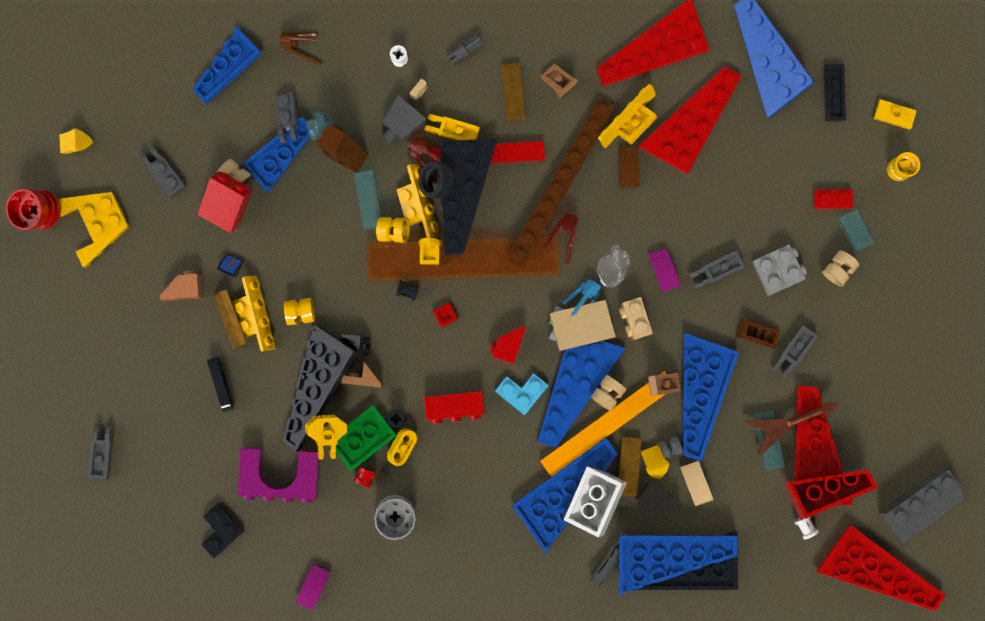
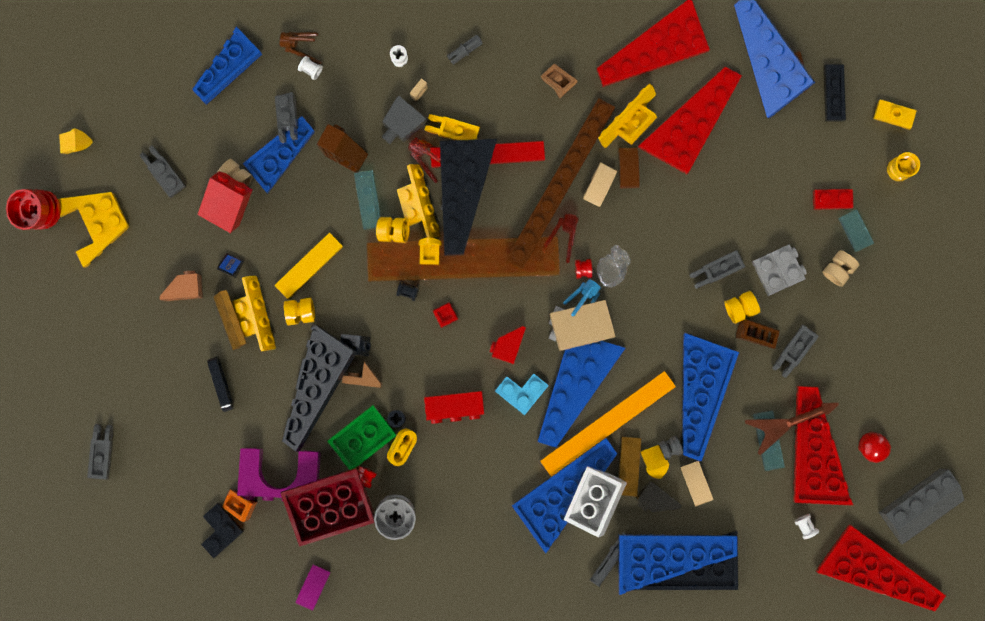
(239, 506): none -> orange slope
(308, 266): none -> yellow tile
(310, 68): none -> white bush
(317, 126): clear light blue slope -> none
(326, 434): yellow hinge -> none
(328, 507): none -> dark red slope
(426, 179): black tyre -> none
(513, 92): pearl gold tile -> none
(583, 268): none -> red wheel
(600, 184): none -> tan slope
(608, 393): tan wheel -> none
(636, 319): tan brick -> none
(664, 270): magenta slope -> none
(664, 384): medium nougat slope -> none
(739, 308): none -> yellow wheel
(825, 492): red wedge -> none
(874, 447): none -> red hair

